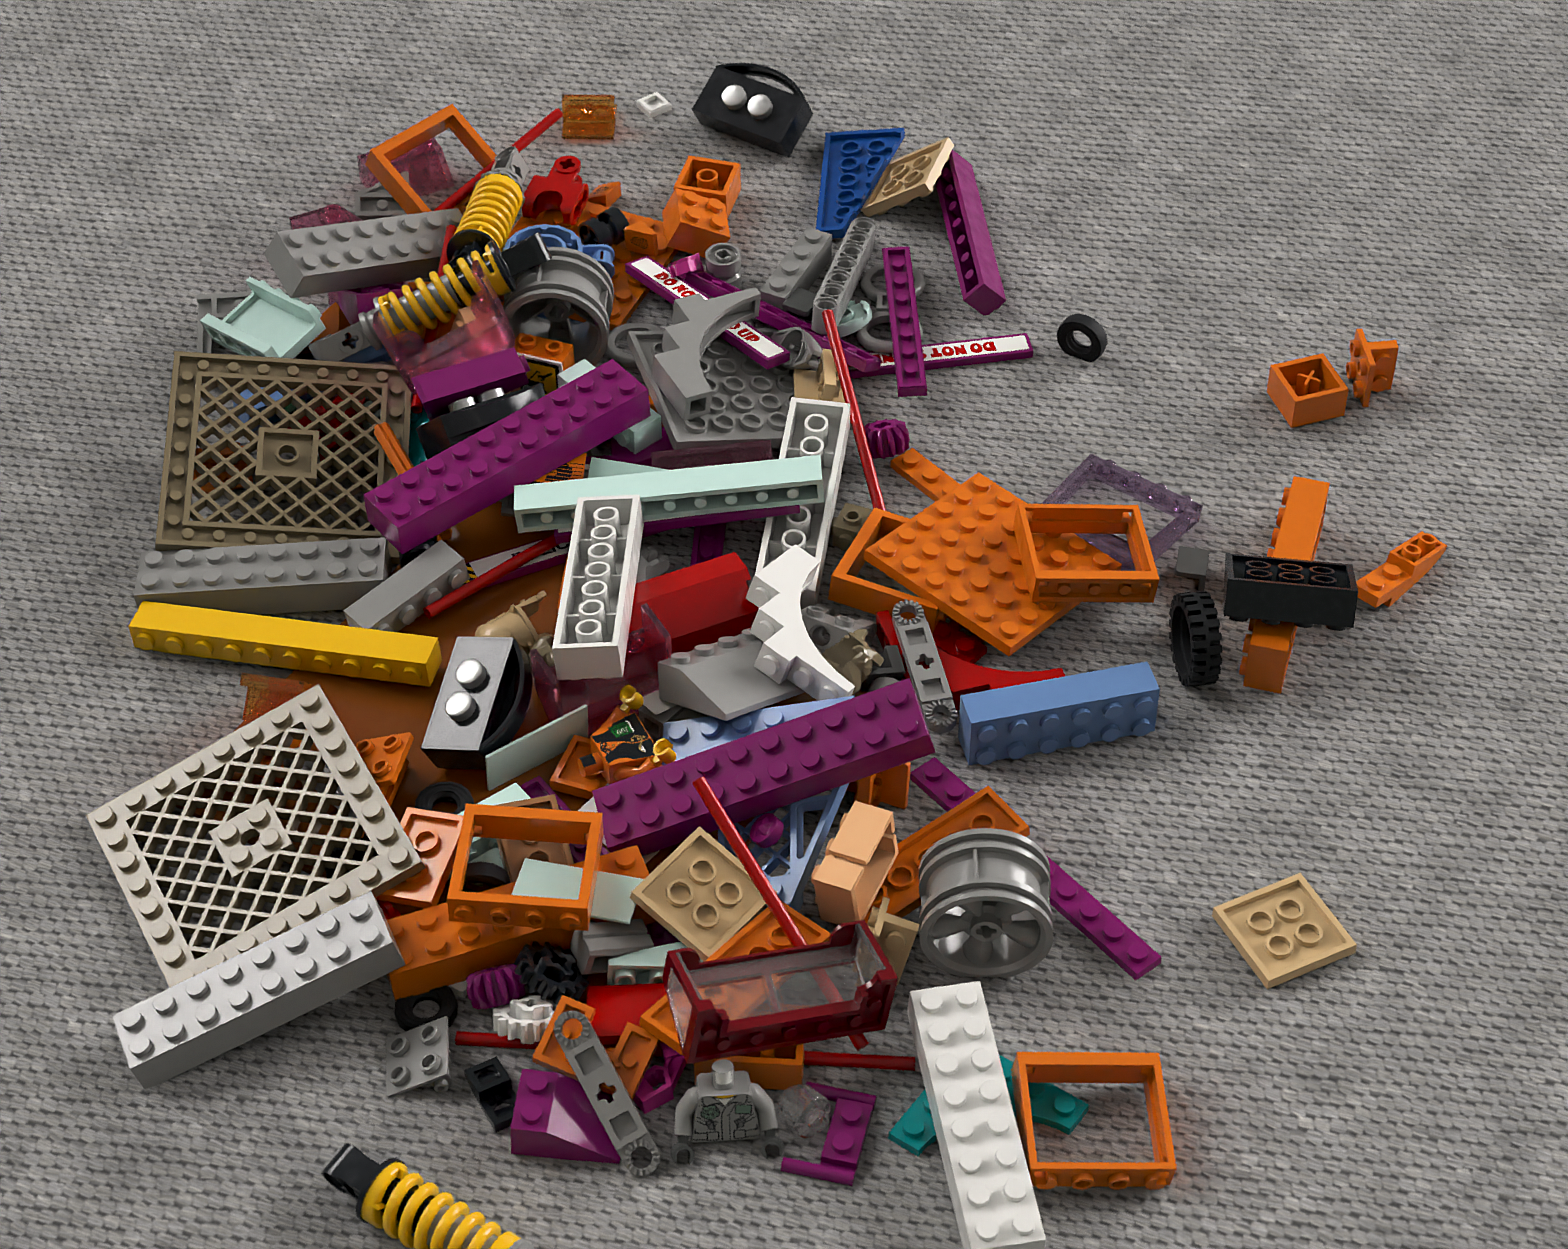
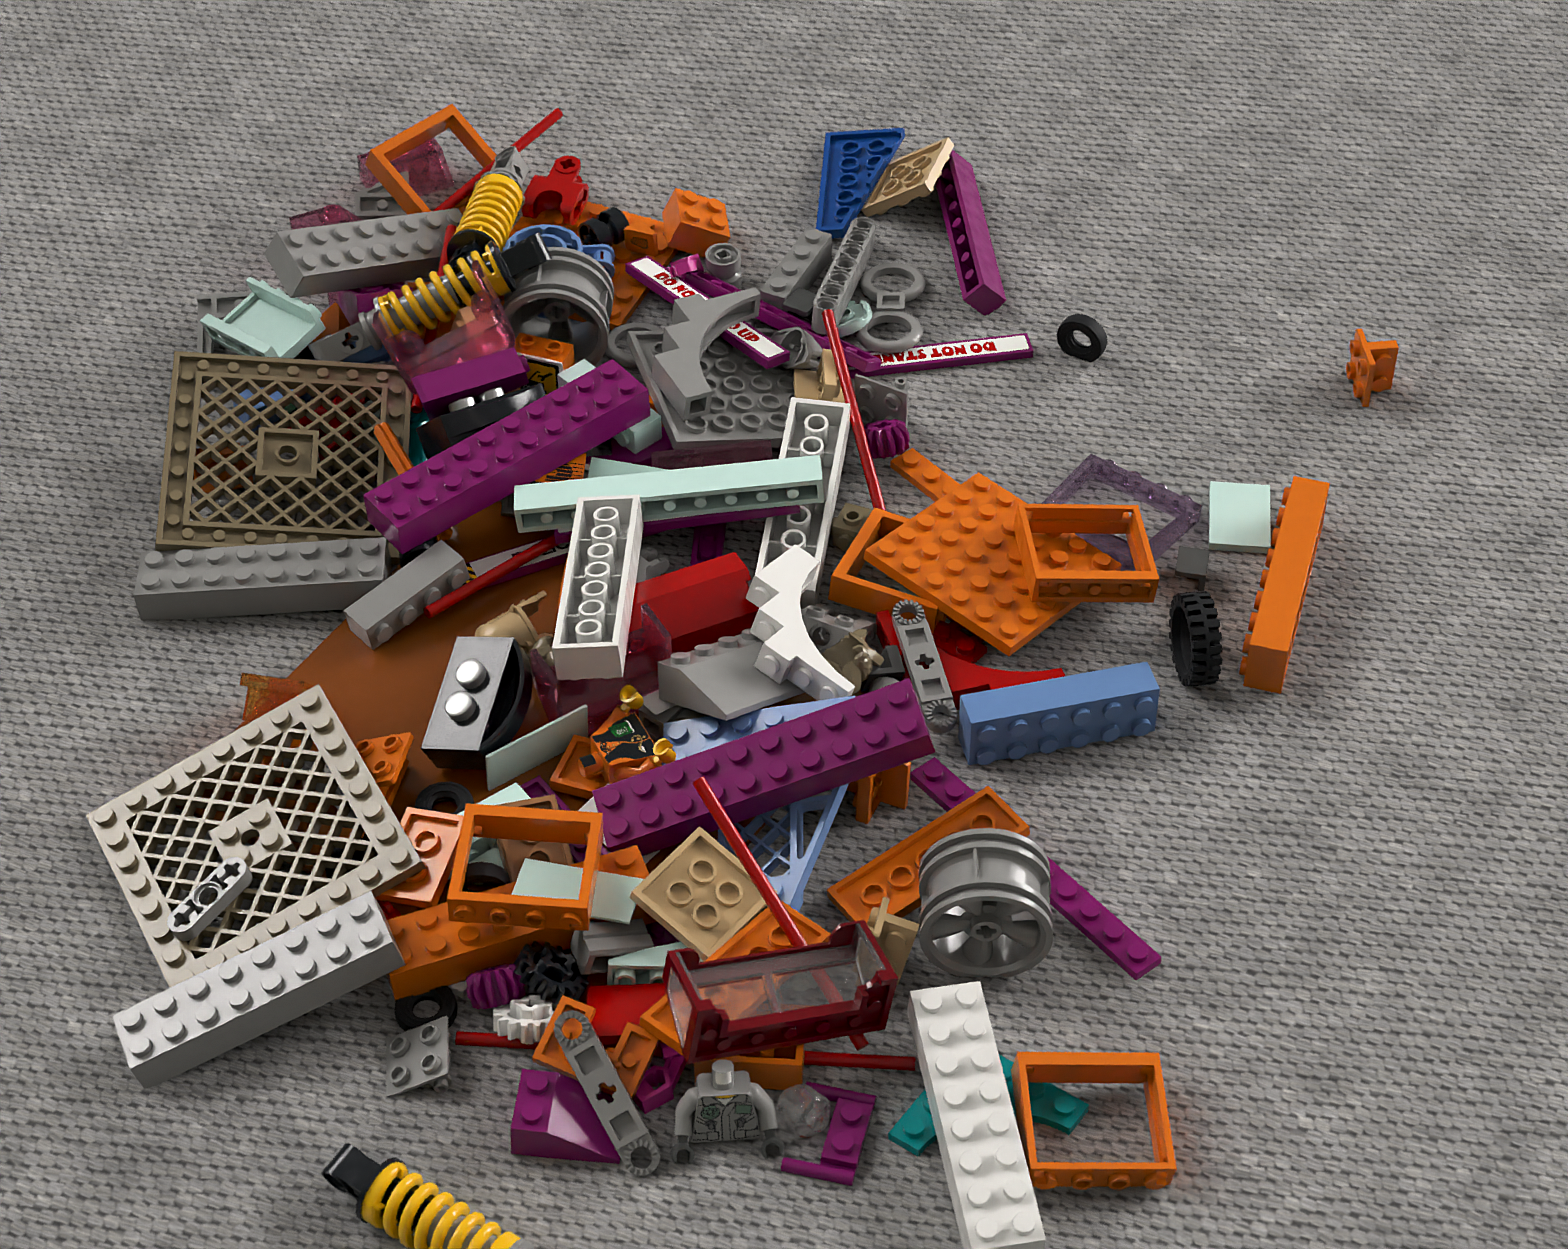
(186, 909): none -> light grey beam
(286, 643): yellow brick -> none
(492, 1088): black slope -> none
(589, 116): clear orange bracket -> none
(605, 194): orange slope -> none
(653, 105): white tile -> none
(711, 179): orange brick -> none
(753, 108): black piece -> none
(766, 830): magenta tile -> none
(855, 864): light nougat piece -> none
(882, 401): none -> light grey hinge
(904, 322): magenta tile -> none
(1239, 517): none -> light aqua tile
(1284, 930): tan plate -> none
(1289, 591): black slope -> none
(1307, 390): orange brick -> none
(1401, 570): orange slope -> none

